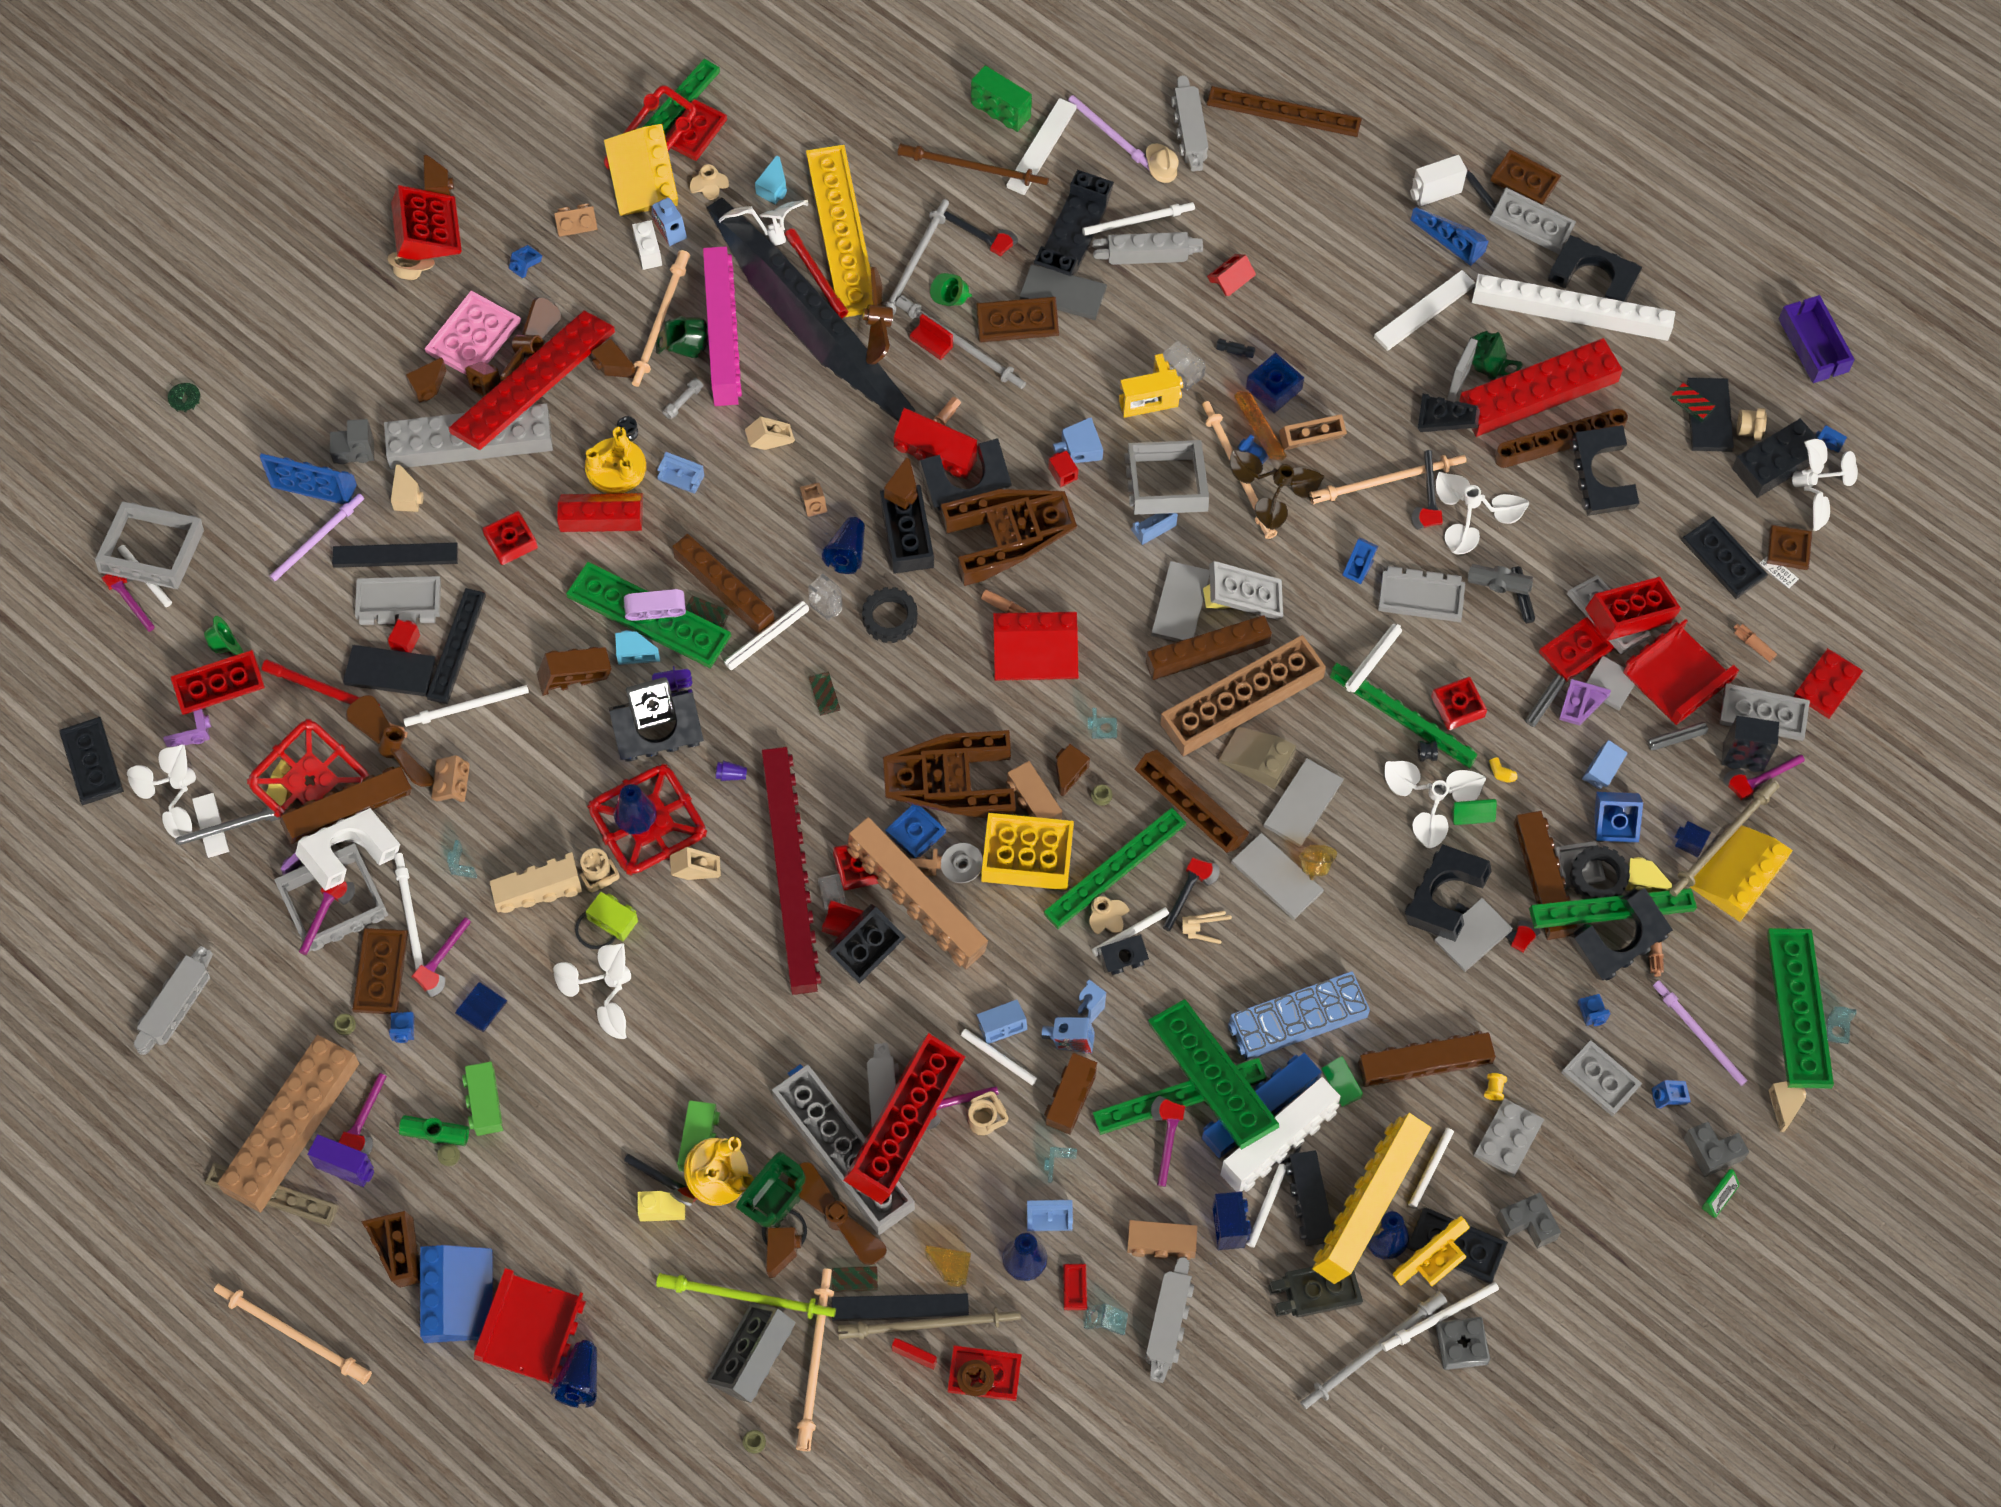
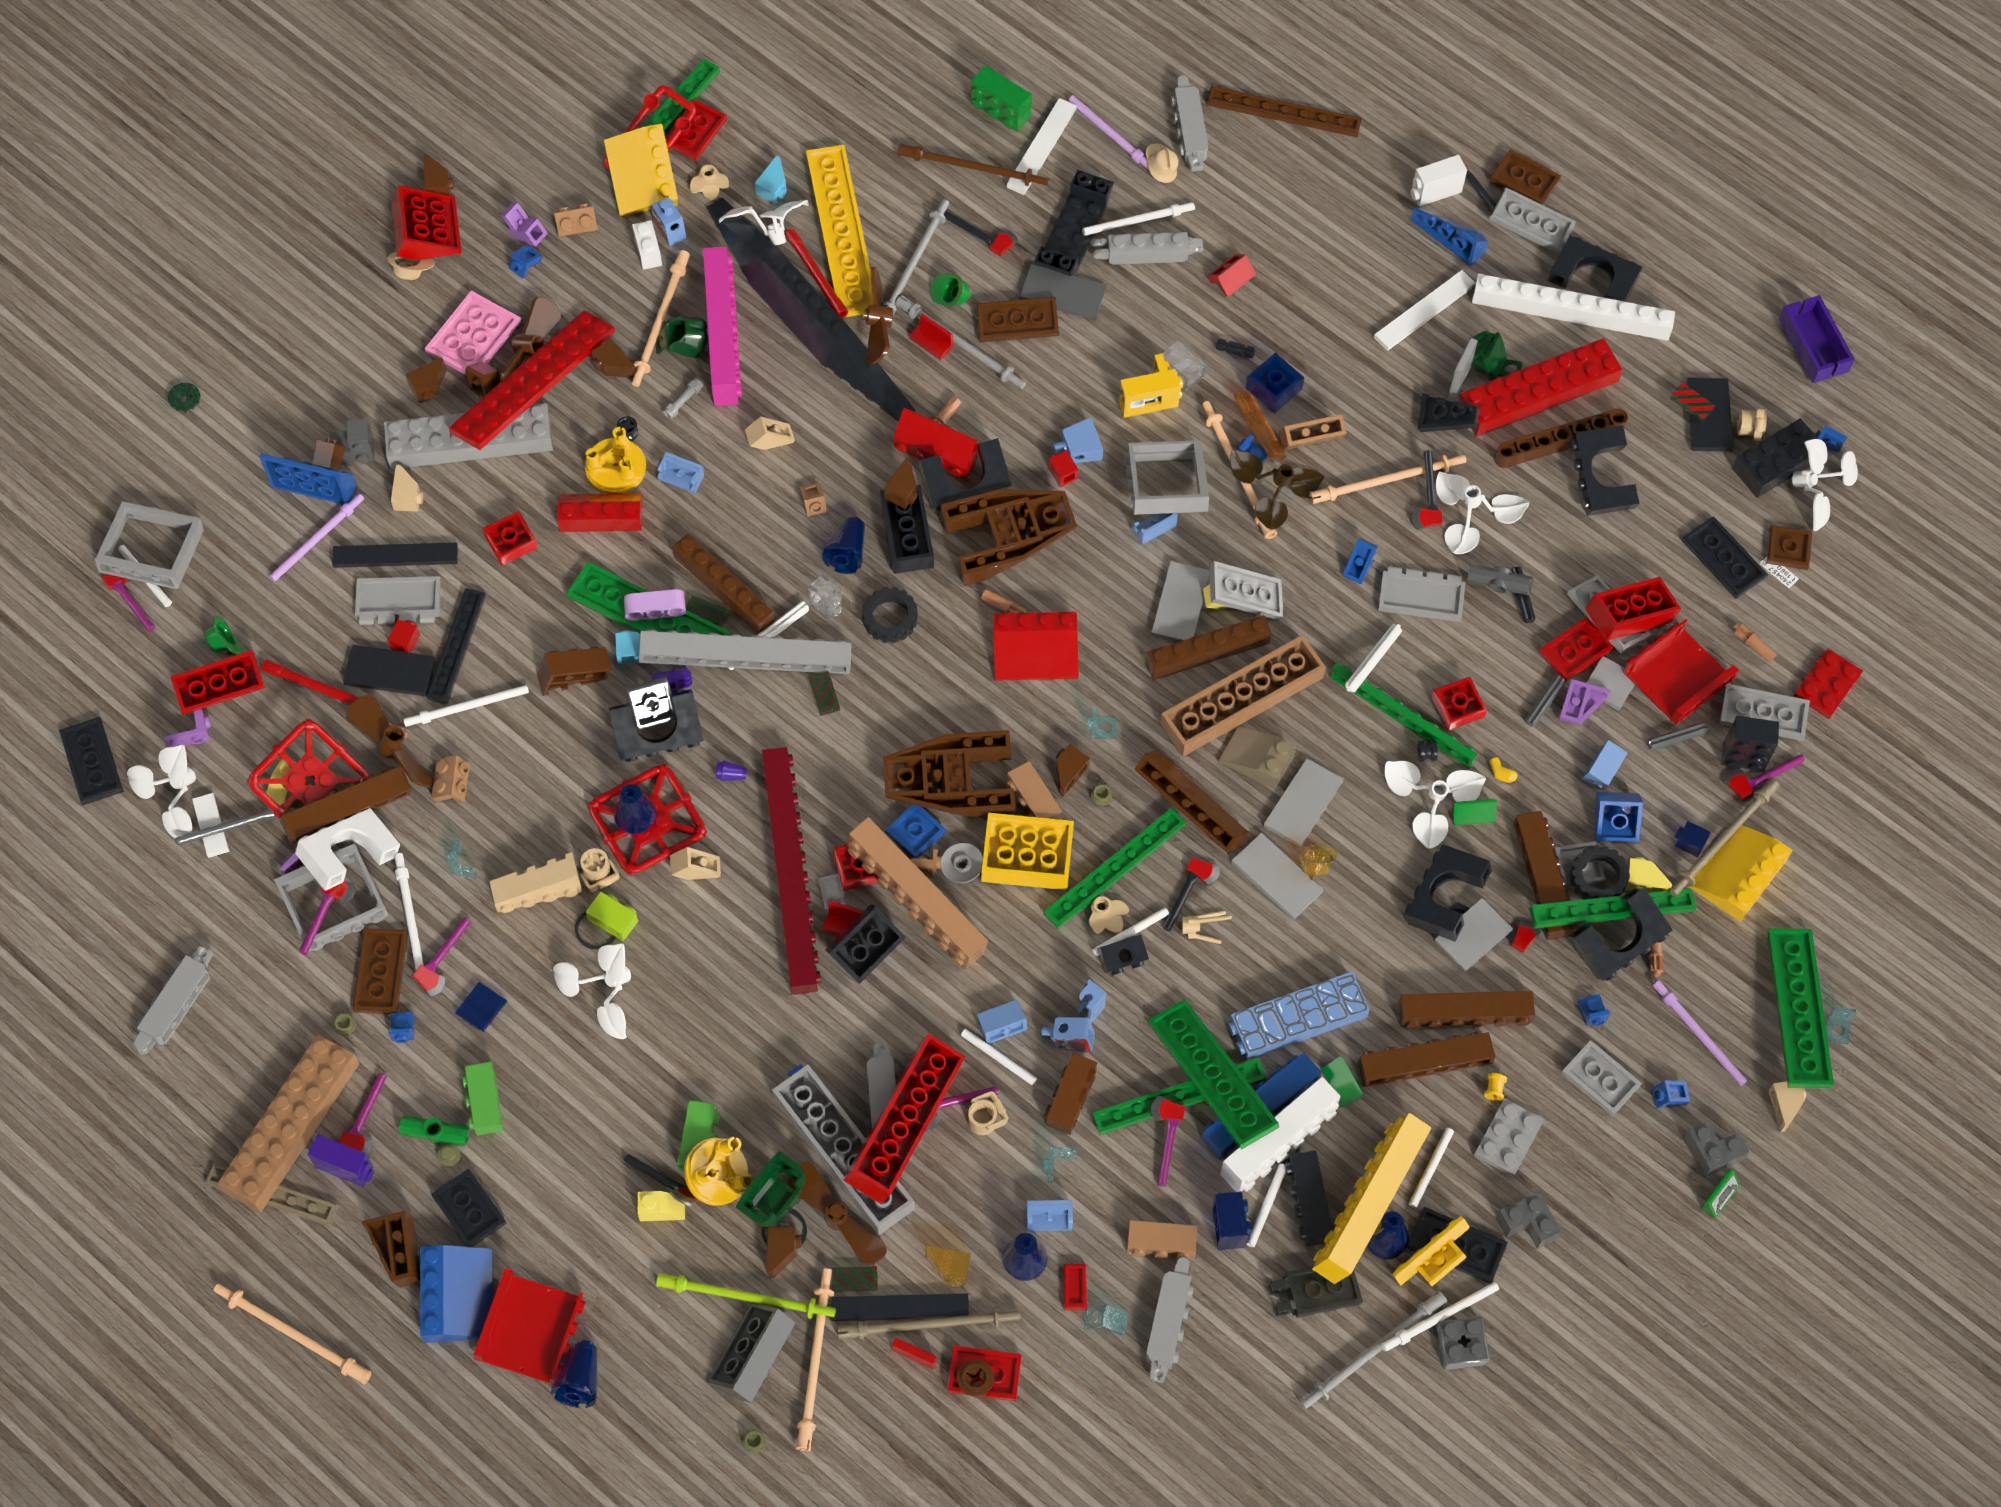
(328, 454): none -> reddish brown brick
(468, 1208): none -> black plate
(522, 227): none -> medium lavender brick
(745, 652): none -> light grey brick
(1466, 1009): none -> reddish brown brick

